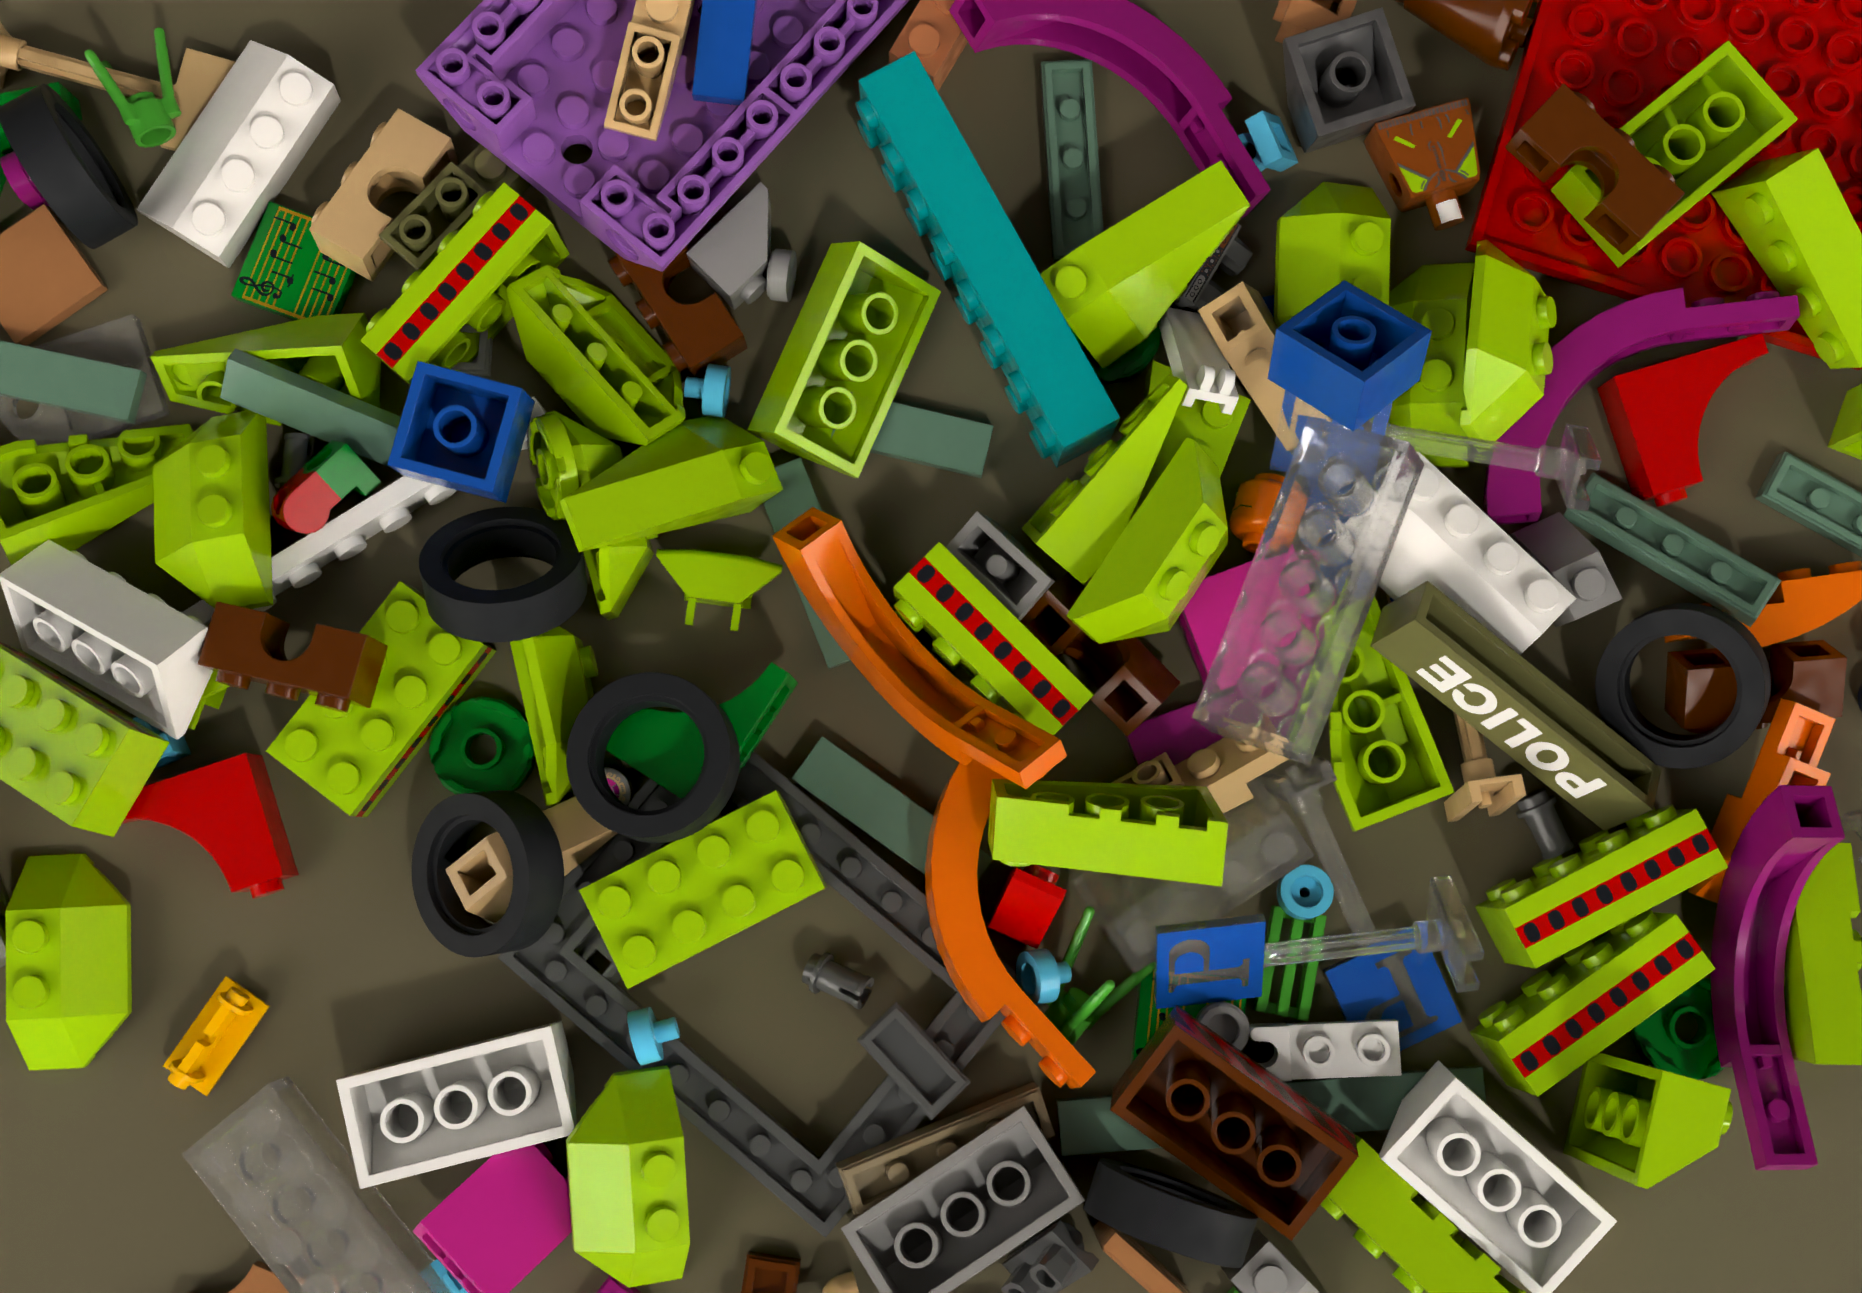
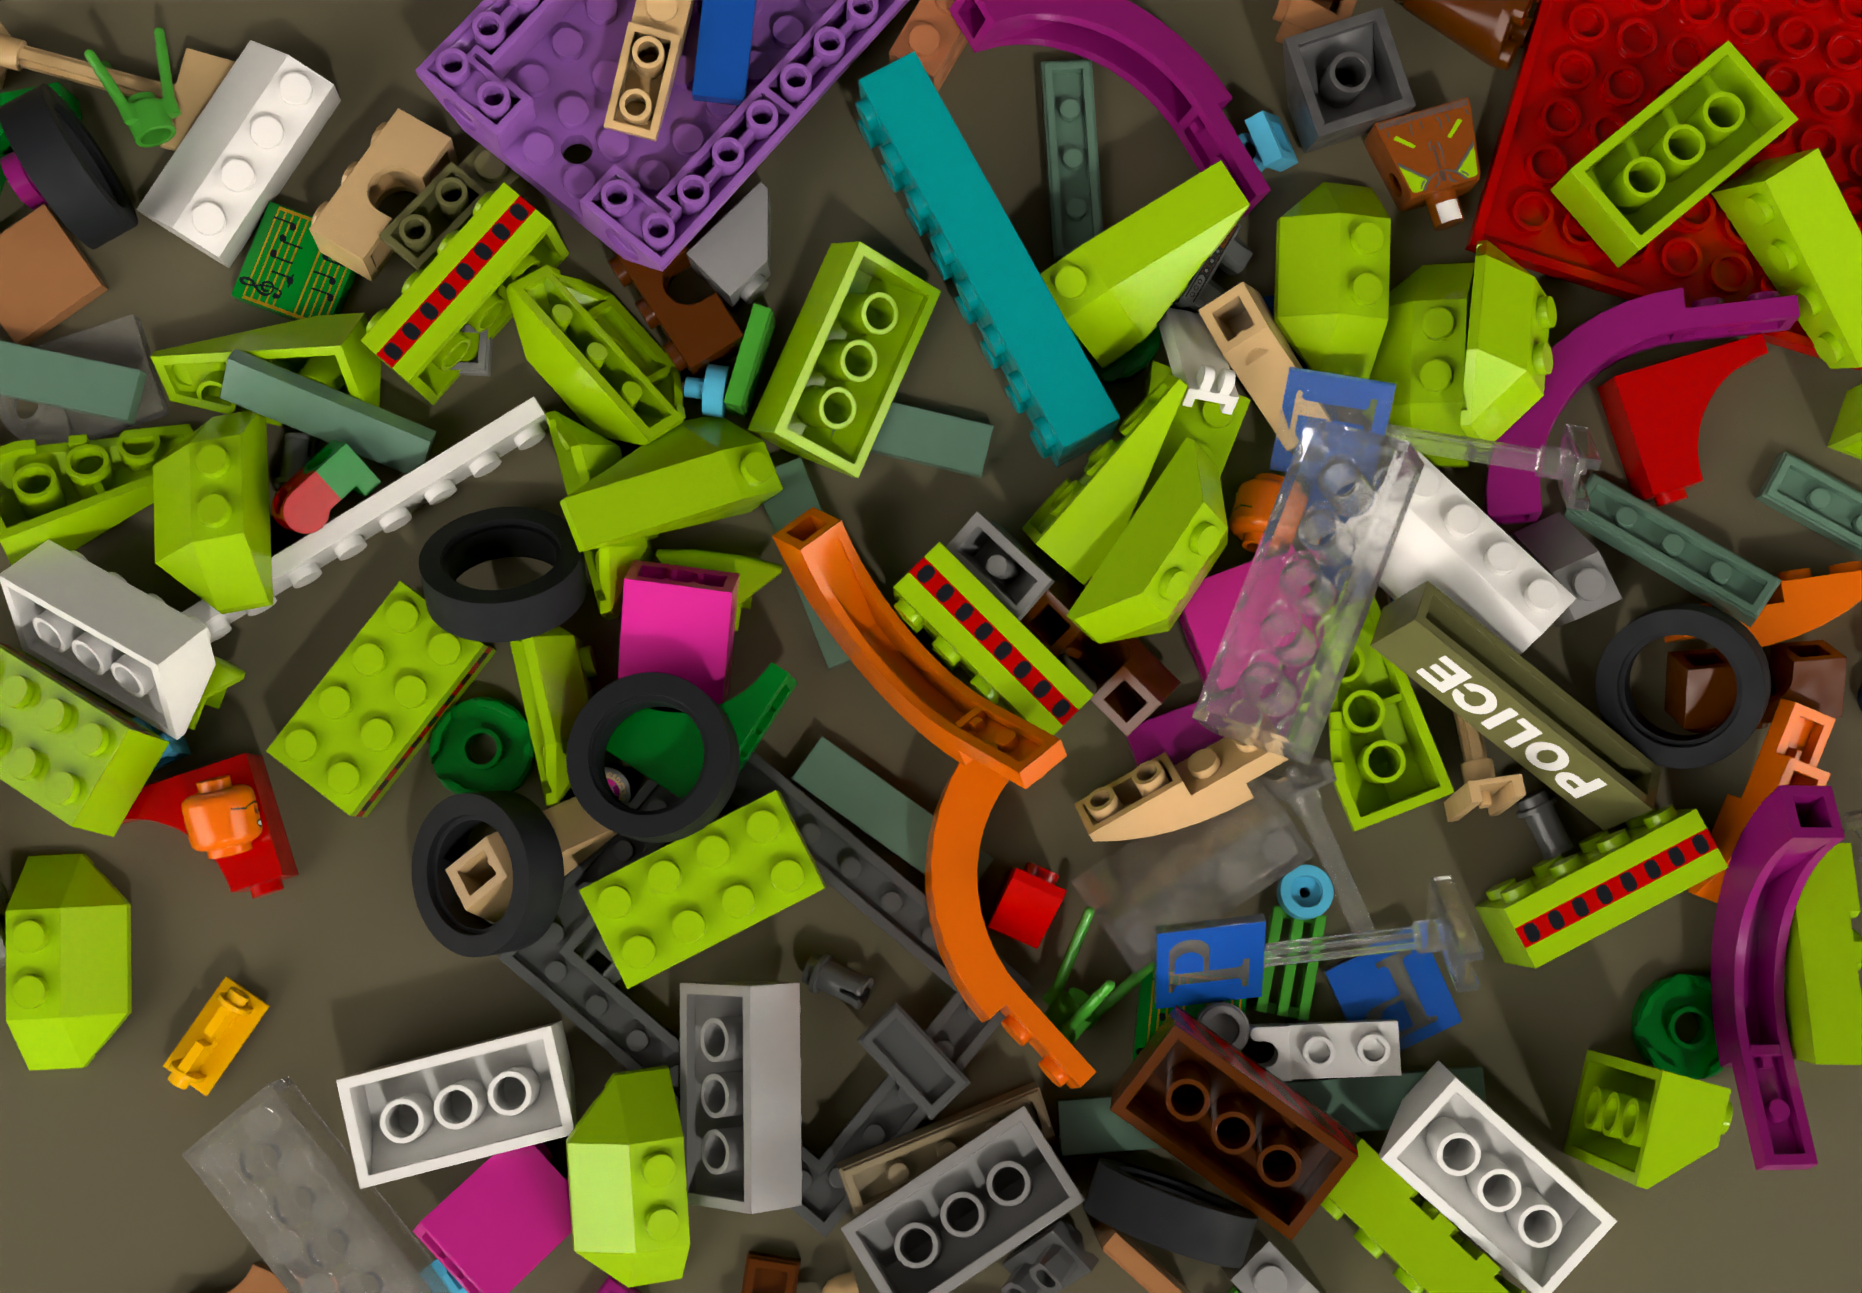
(221, 817): none -> orange head
(249, 647): reddish brown arch -> none
(461, 431): blue brick -> none
(555, 461): lime tile -> none
(649, 1034): medium azure tile -> none
(679, 624): none -> dark pink brick
(741, 1094): none -> light grey slope
(750, 361): none -> bright green tile
(781, 275): light grey tile -> none
(1041, 975): medium azure tile -> none
(1110, 829): lime wedge -> none
(1348, 355): blue brick -> none
(1590, 1000): lime brick -> none
(1632, 188): reddish brown arch -> none

